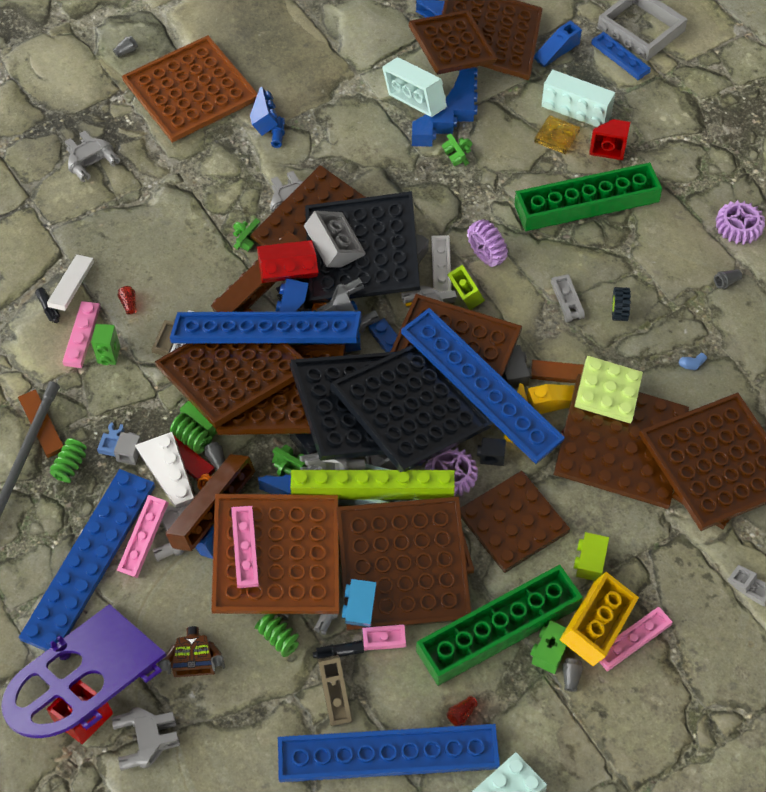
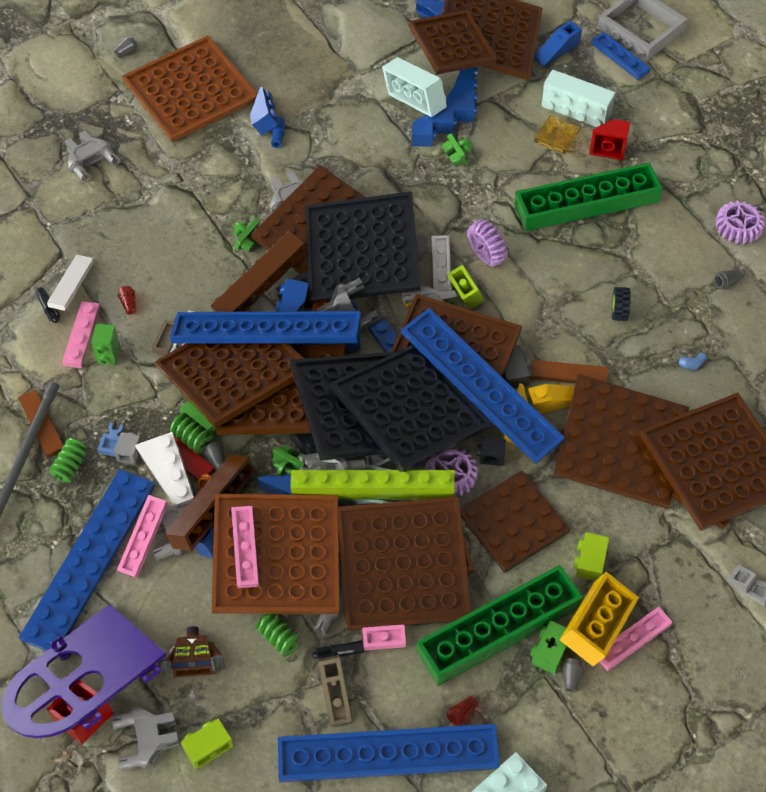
(206, 743): none -> lime brick
(288, 261): red slope -> none
(333, 238): light grey slope -> none
(360, 602): dark azure brick -> none
(567, 298): light grey plate -> none
(608, 389): yellowish green plate -> none

